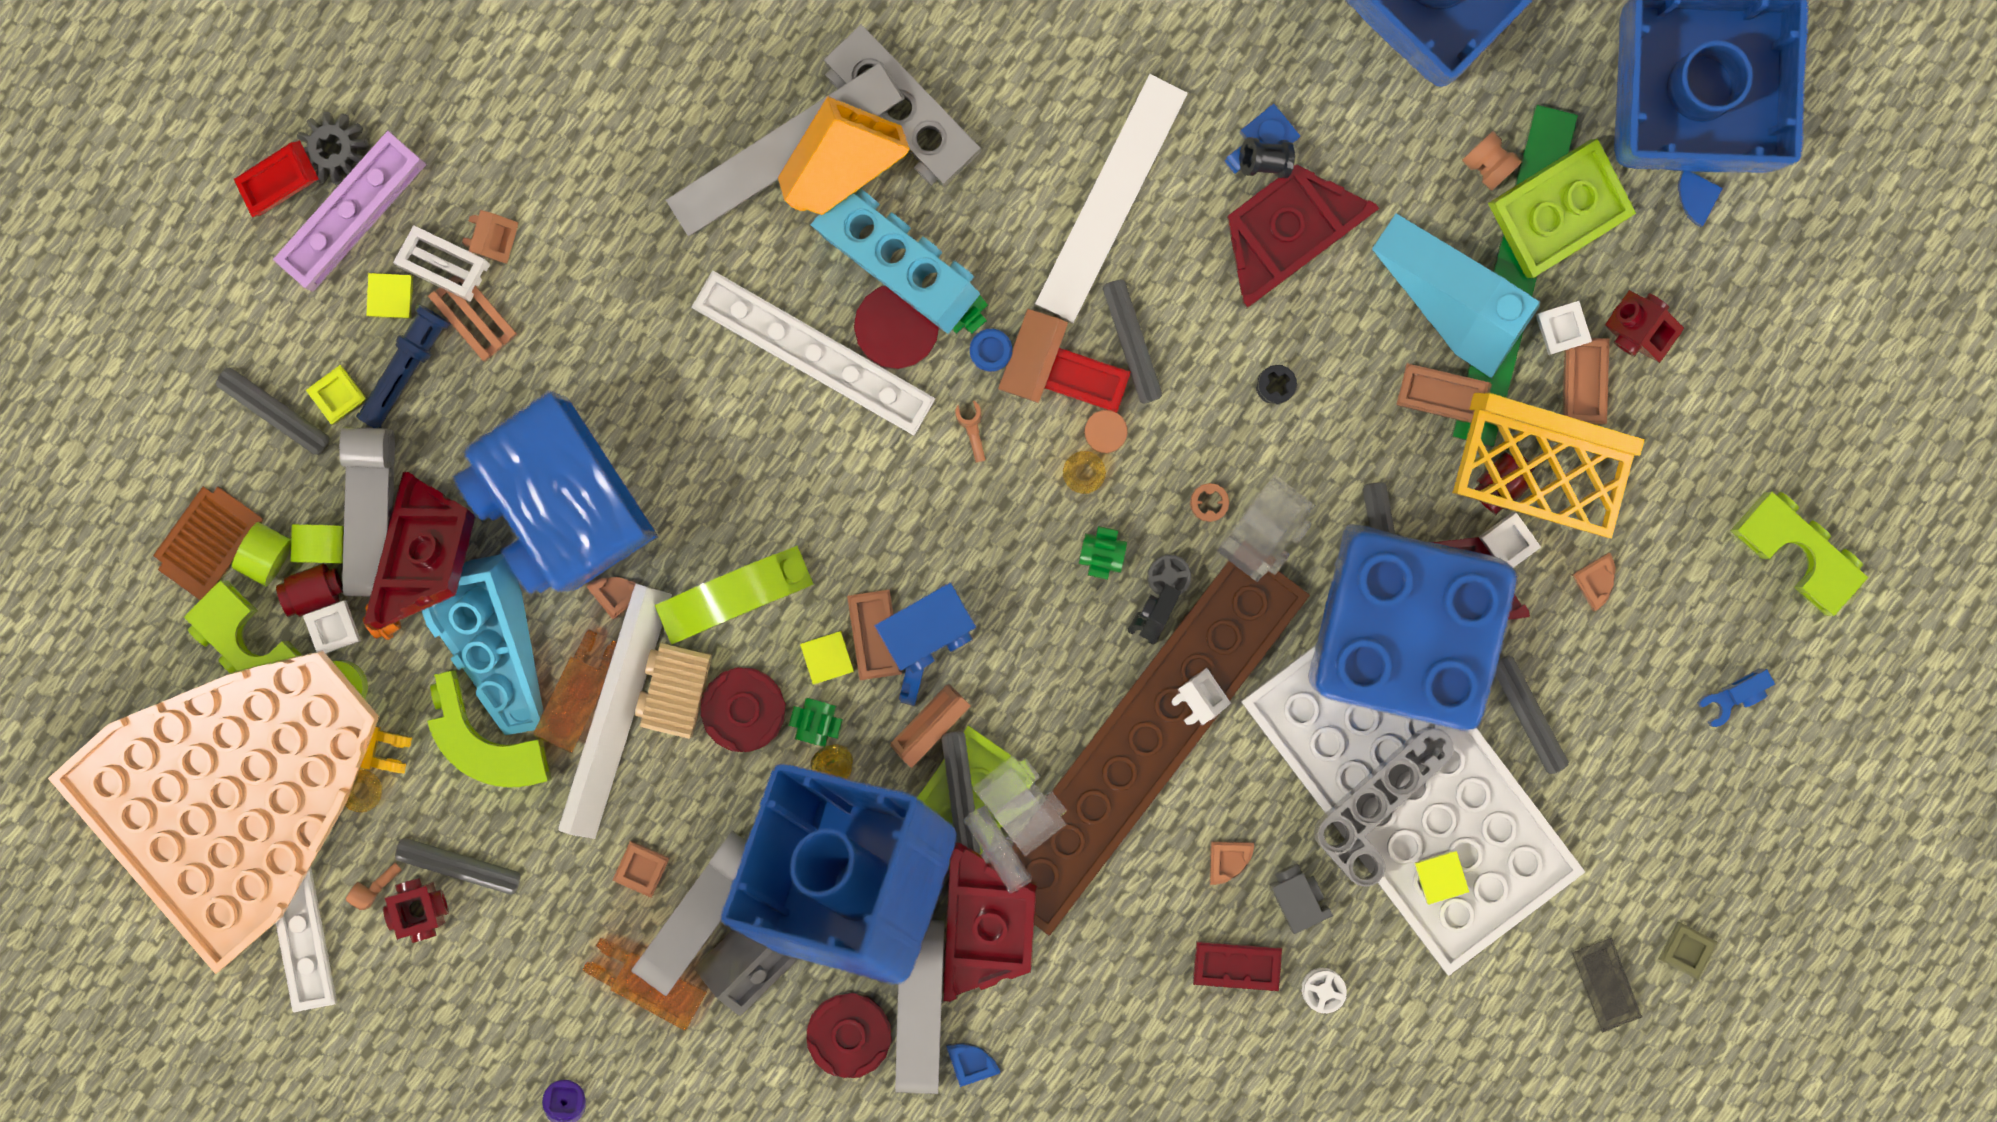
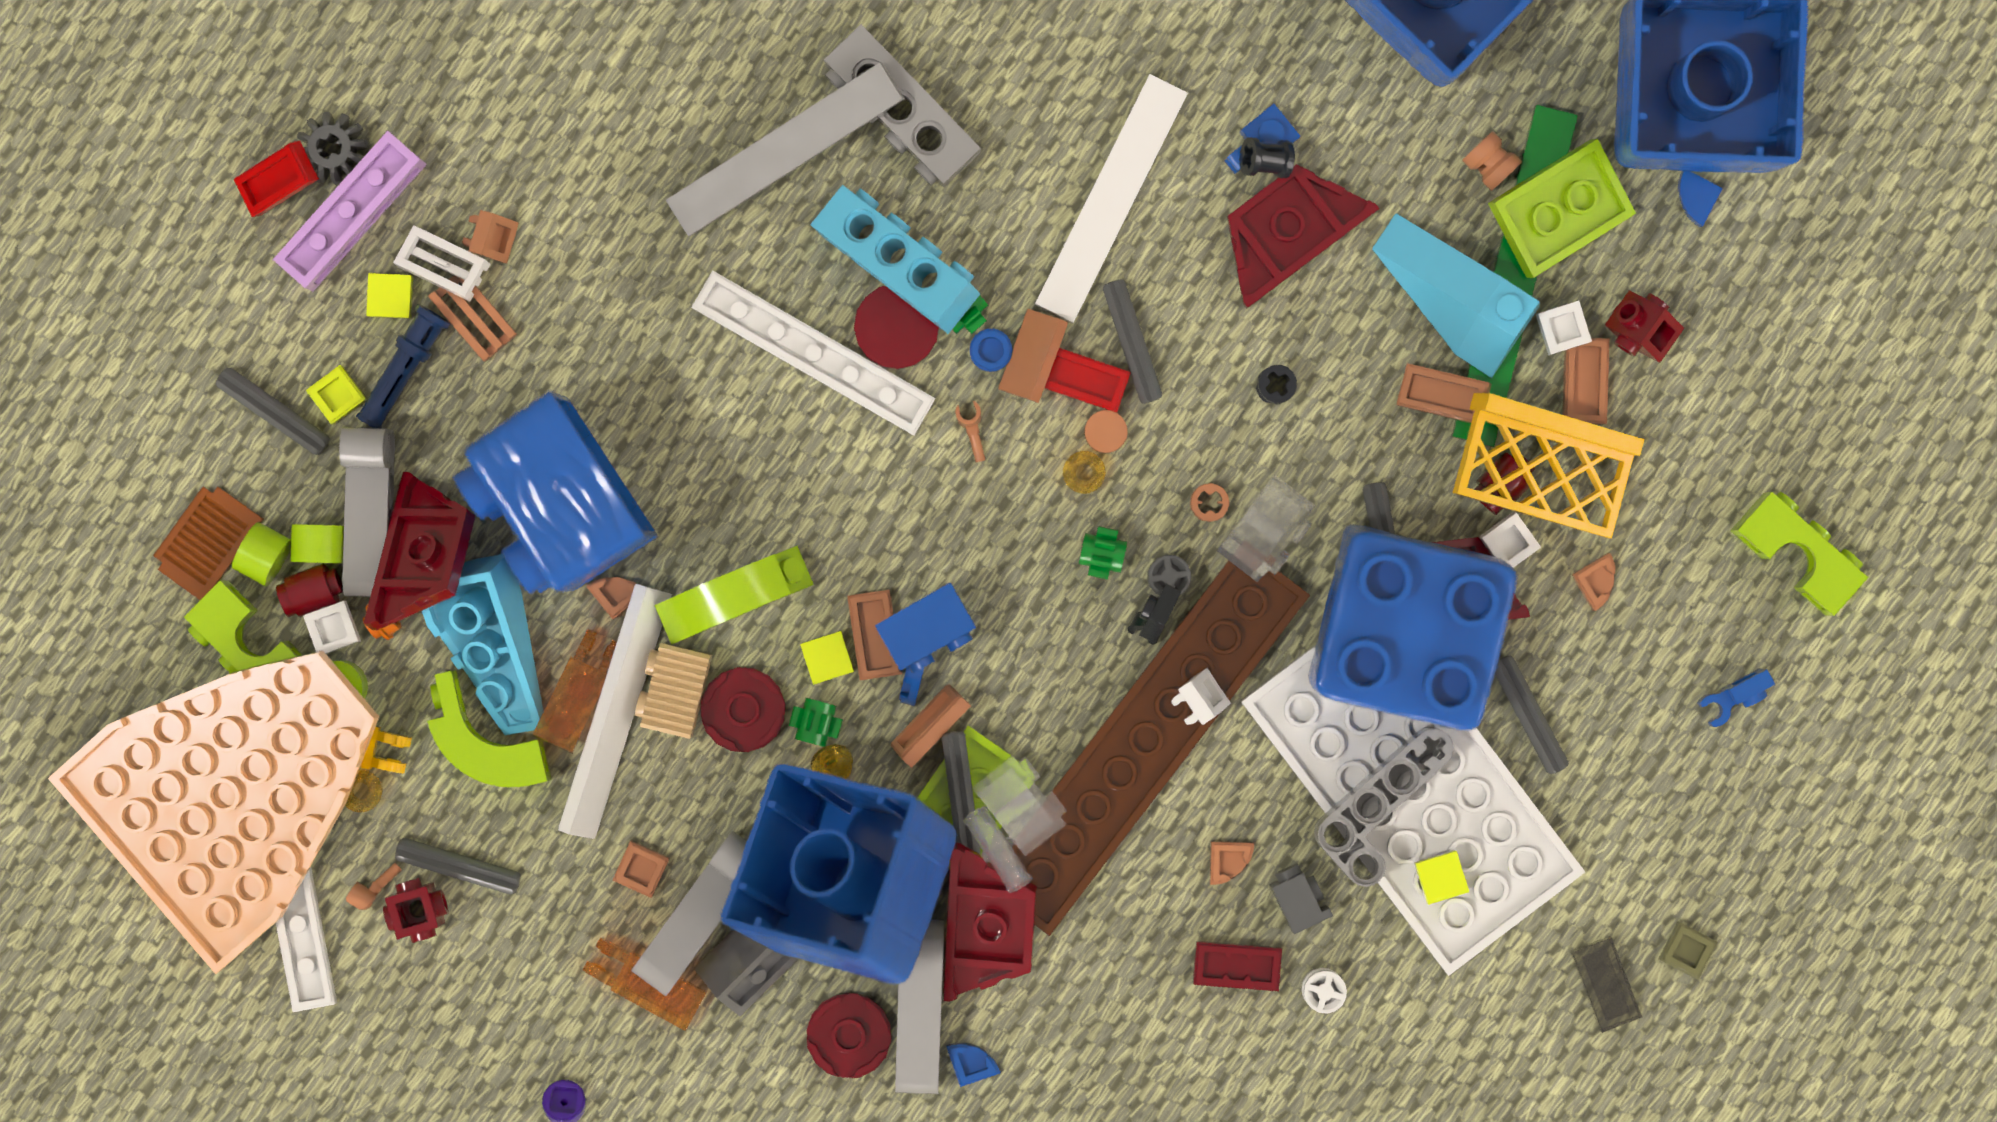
(839, 156): light orange slope -> none

